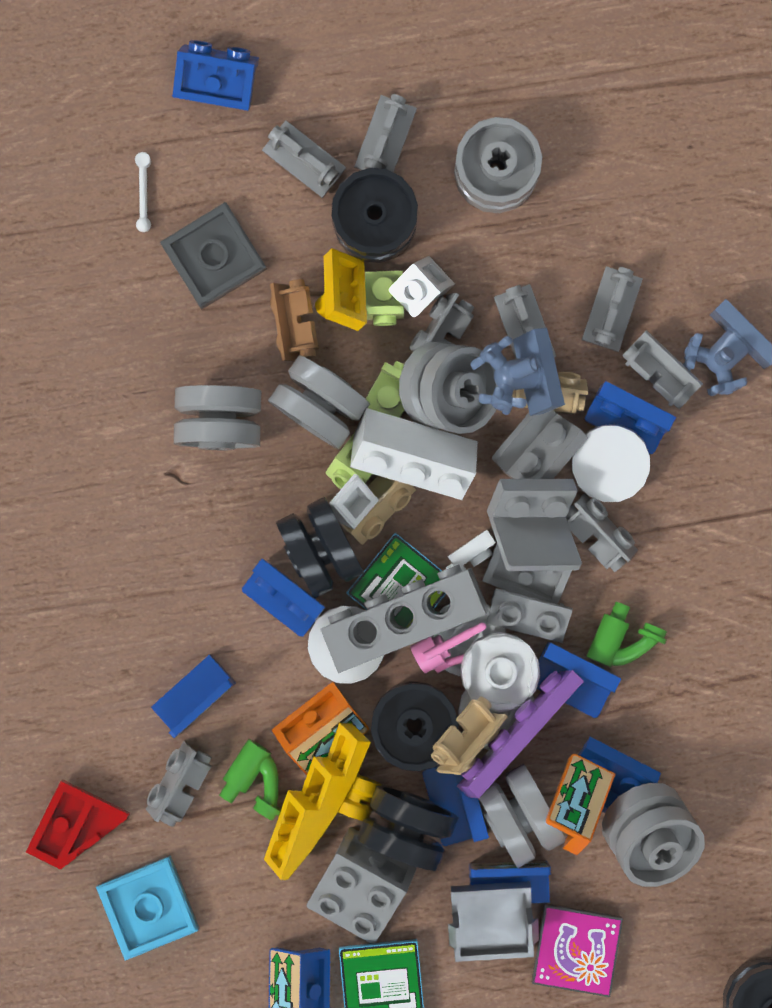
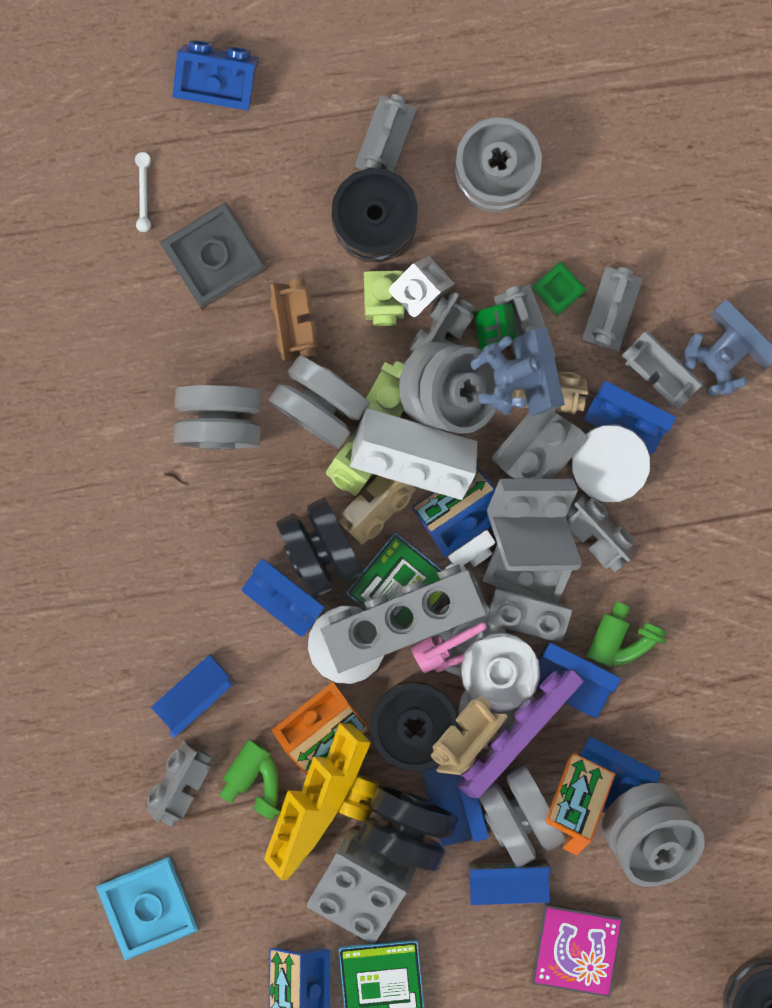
(73, 824): red wing -> none
(303, 158): light grey hinge -> none
(344, 290): yellow tile -> none
(353, 502): white slope -> none
(457, 521): none -> panel
(492, 921): flat silver piece -> none
(495, 324): none -> green tile
(558, 289): none -> green tile

